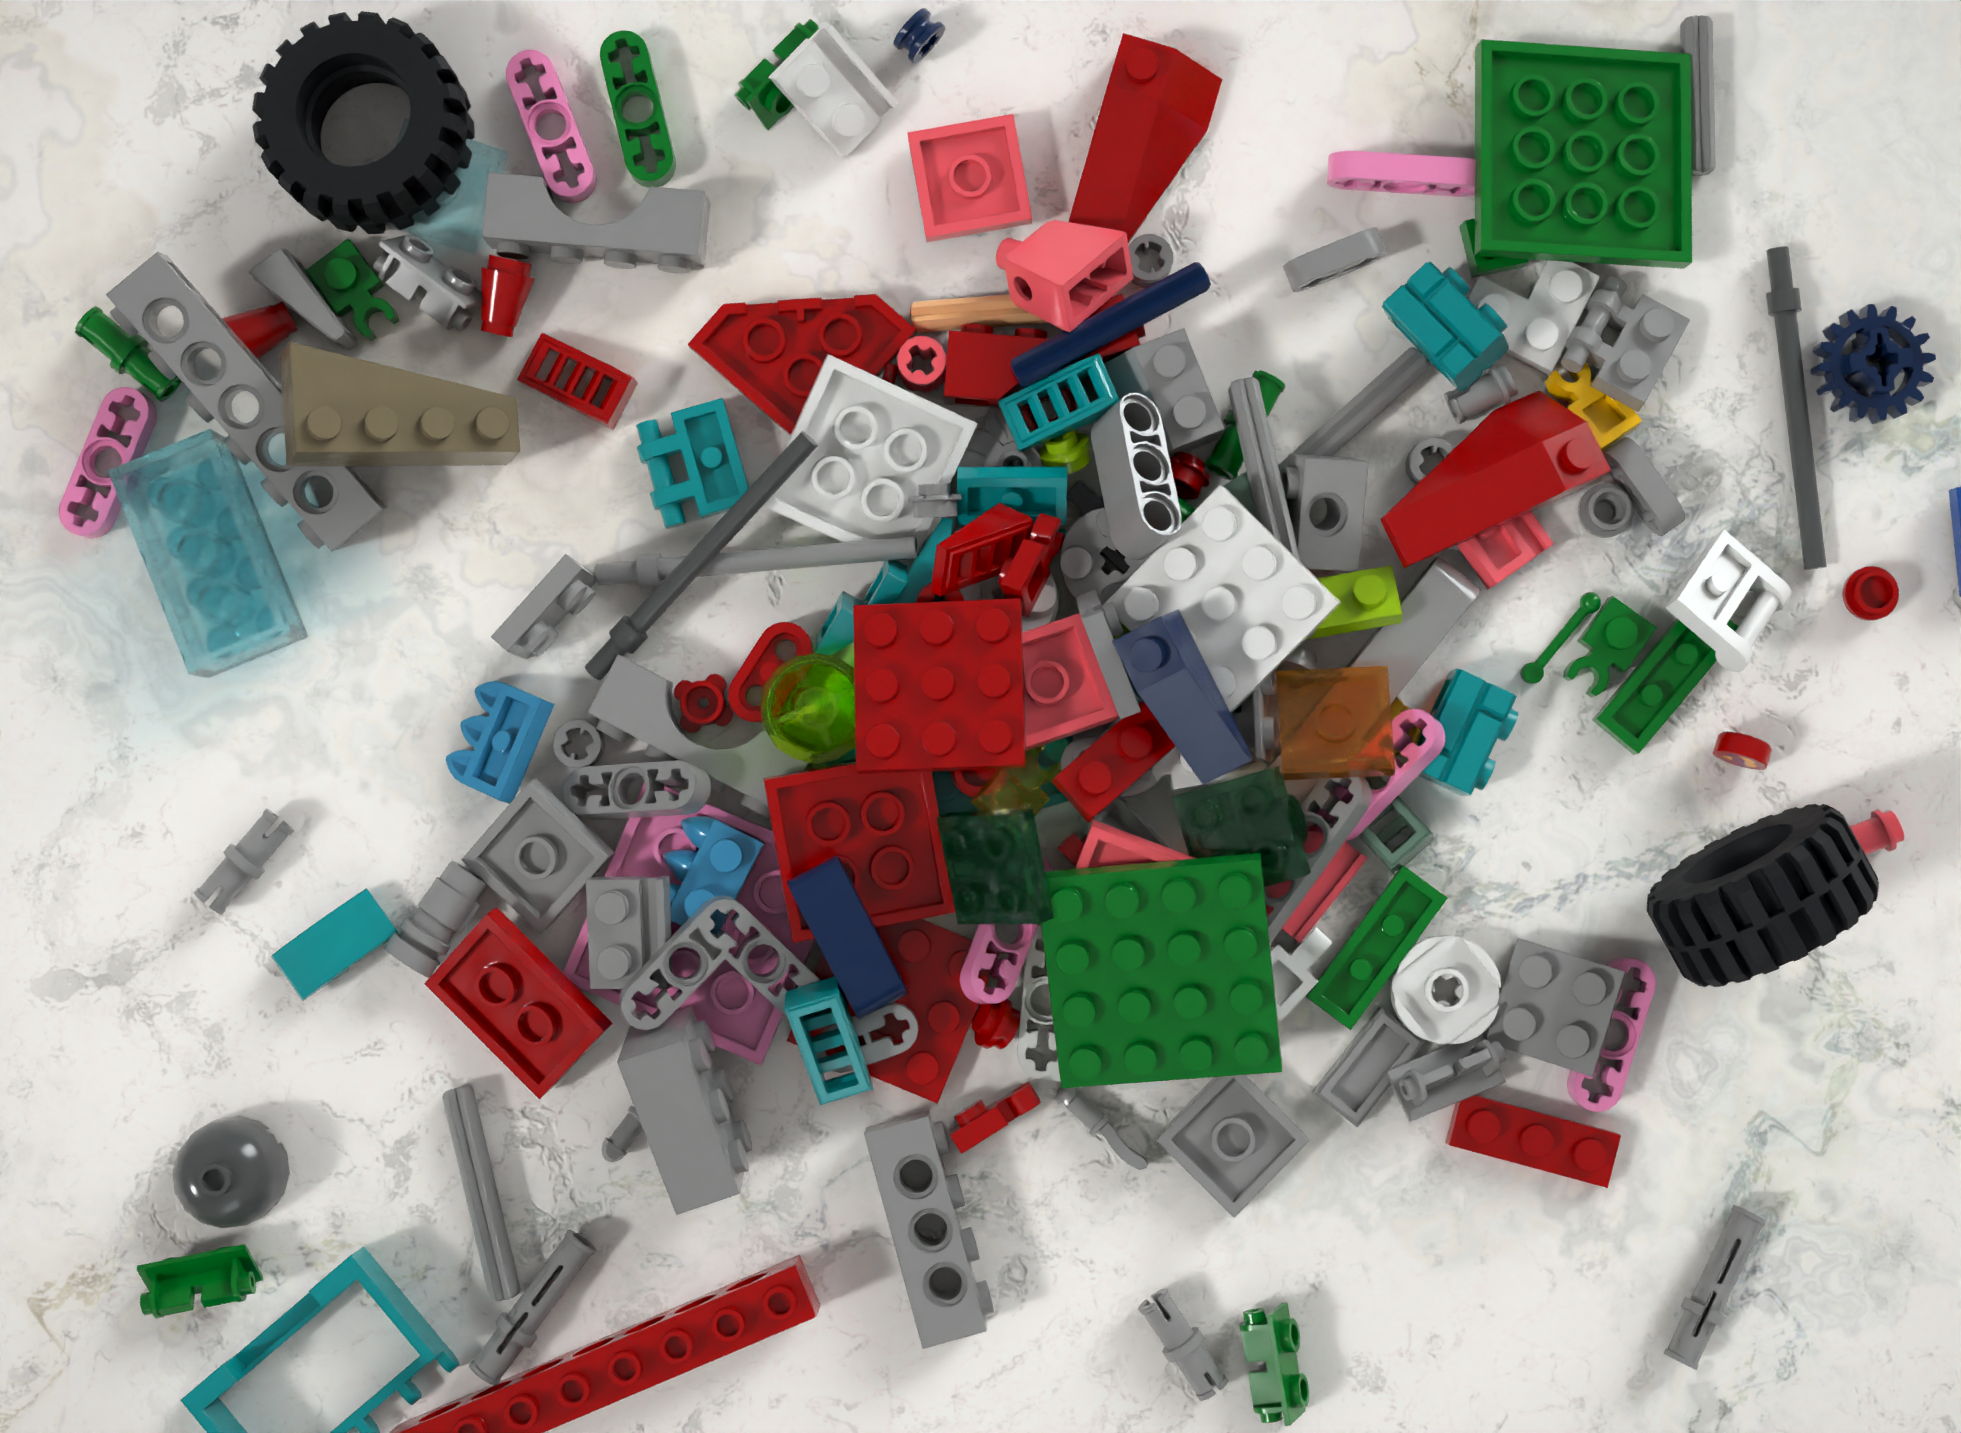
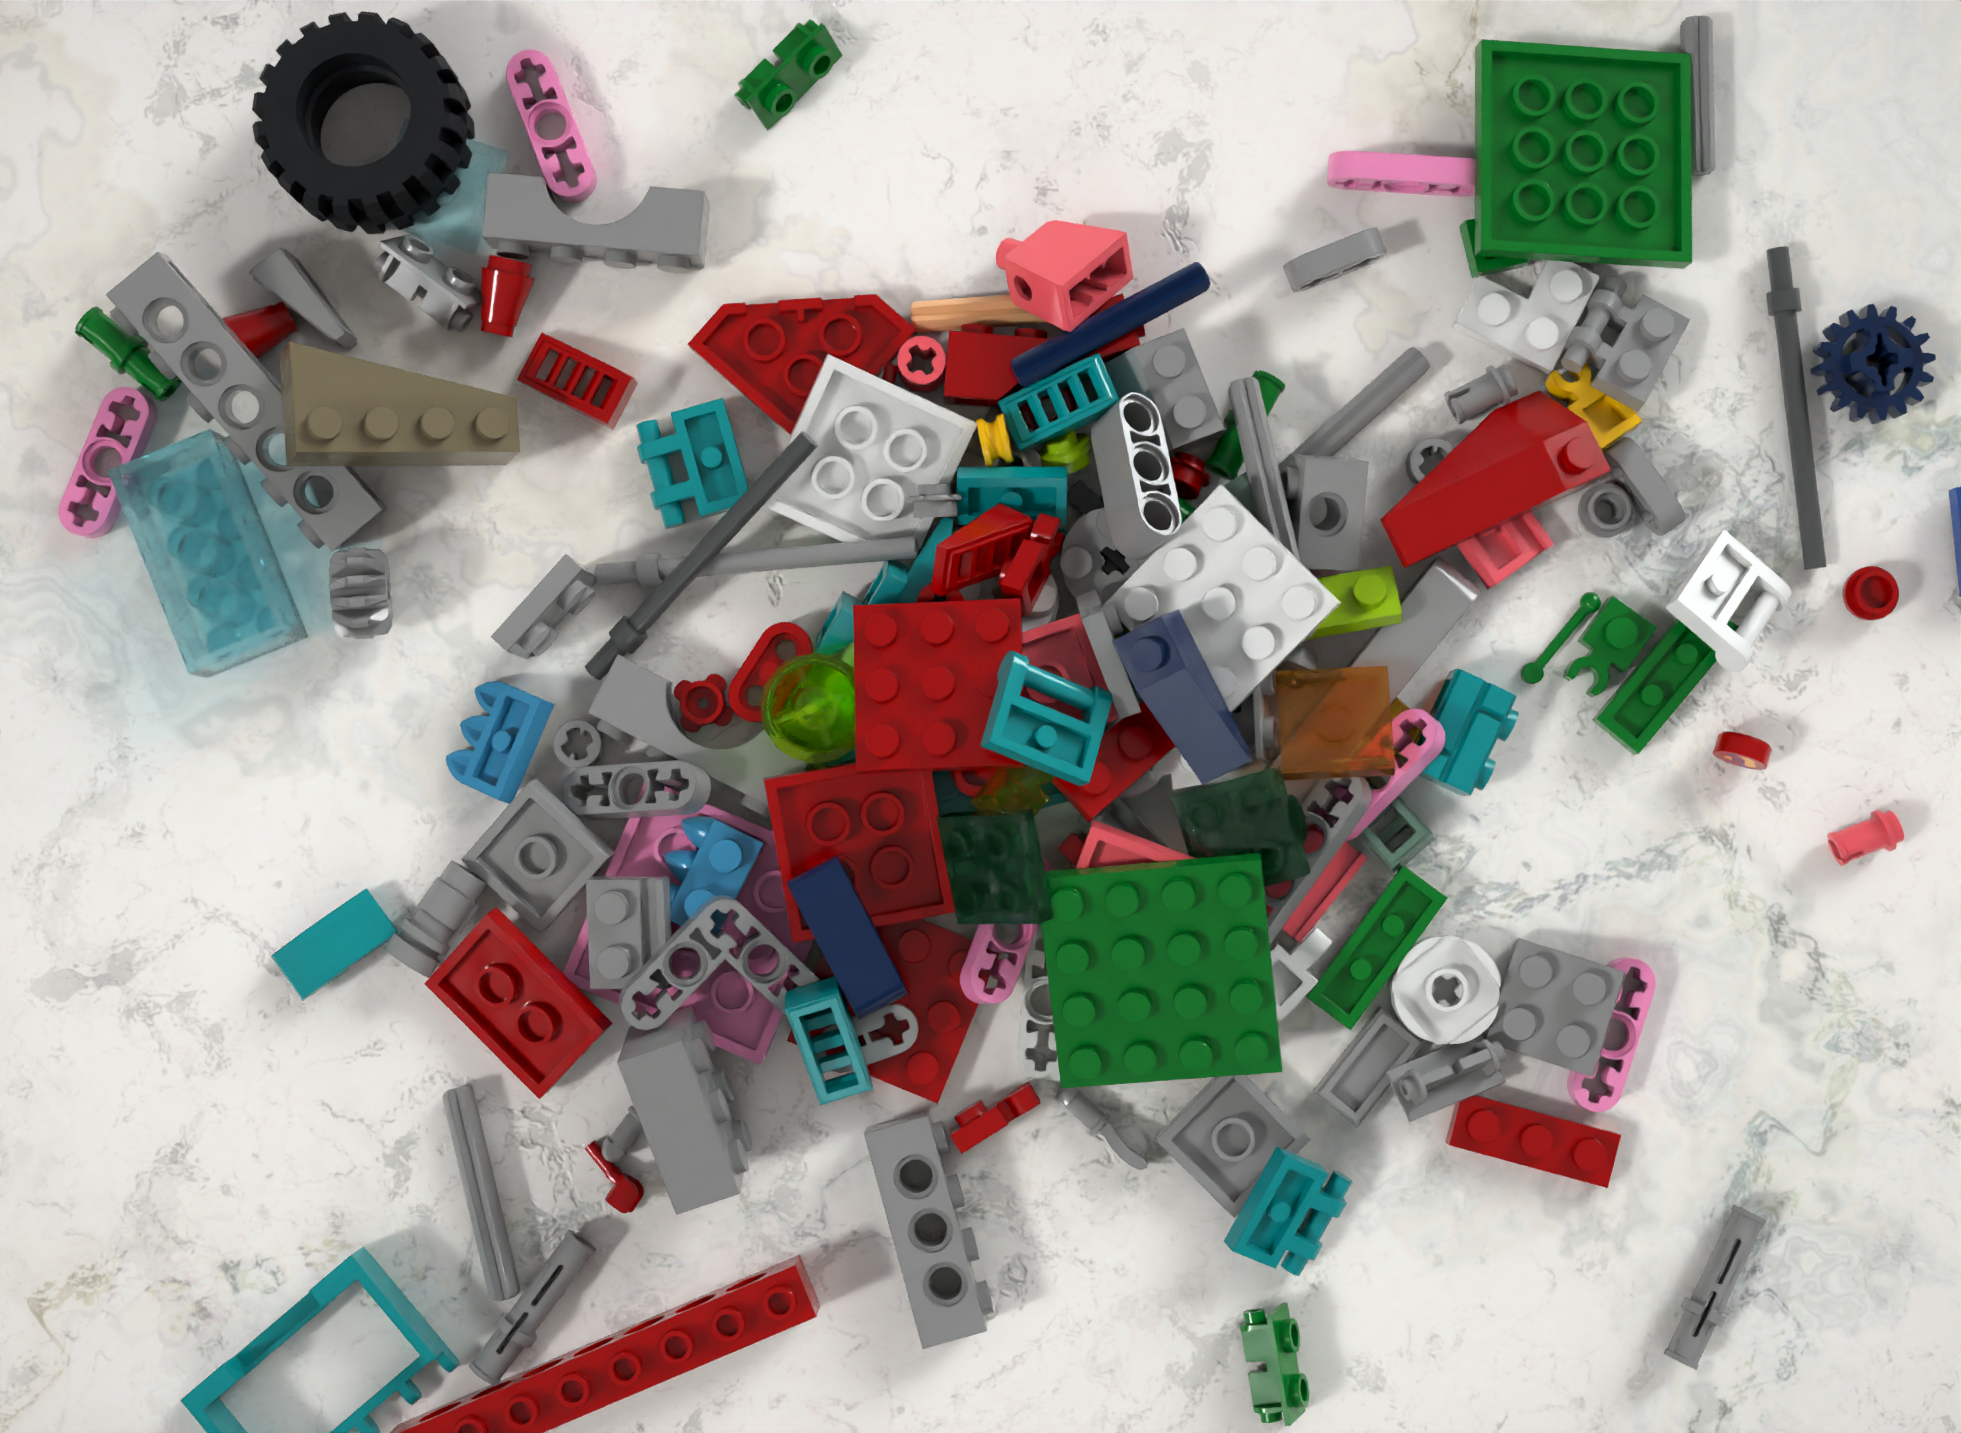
(218, 1275): green hinge -> none
(230, 1172): dark grey cylinder -> none
(243, 861): light grey pin -> none
(350, 284): green plate -> none
(360, 593): none -> light grey gear
(615, 76): green beam -> none
(626, 1189): none -> red hand
(833, 89): white plate -> none
(919, 35): dark blue bush -> none
(969, 178): coral plate -> none
(994, 440): none -> yellow bush
(995, 1024): red plate -> none
(1041, 734): none -> teal plate
(1144, 133): red wedge -> none
(1165, 259): light grey bush -> none
(1183, 1344): light grey pin -> none
(1278, 1206): none -> teal plate
(1447, 325): teal brick -> none
(1763, 896): black tyre -> none

